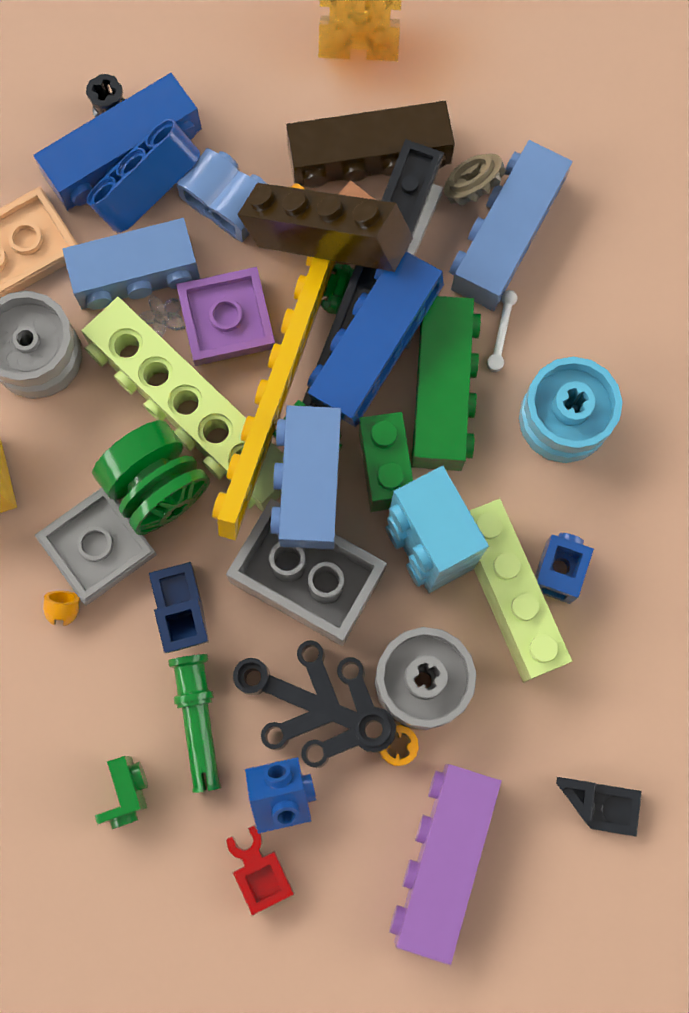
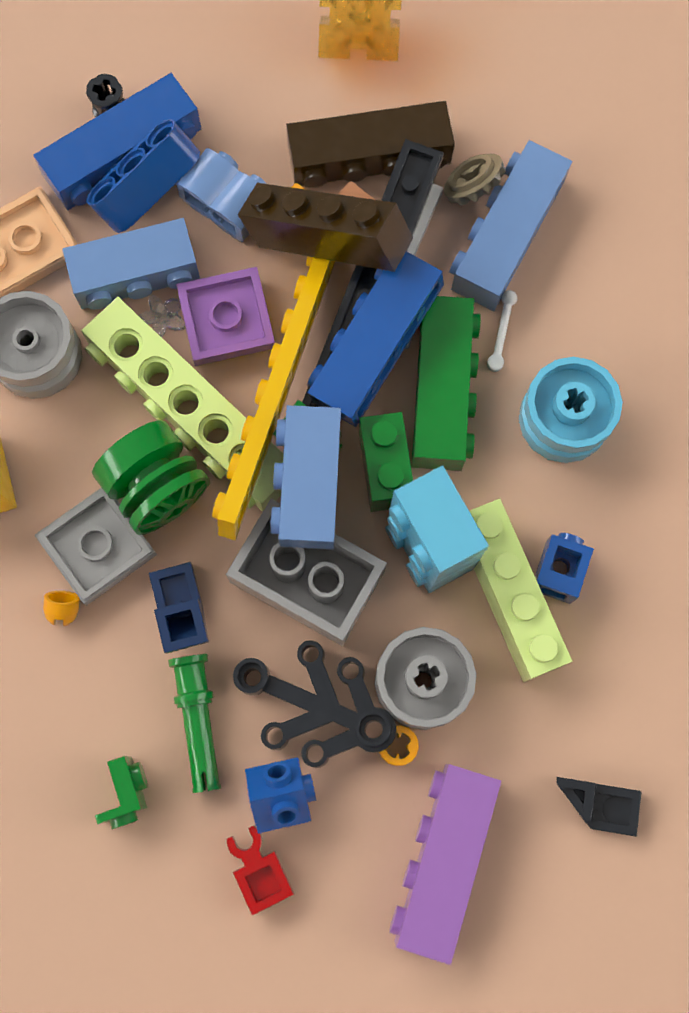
(336, 287): green piece -> none

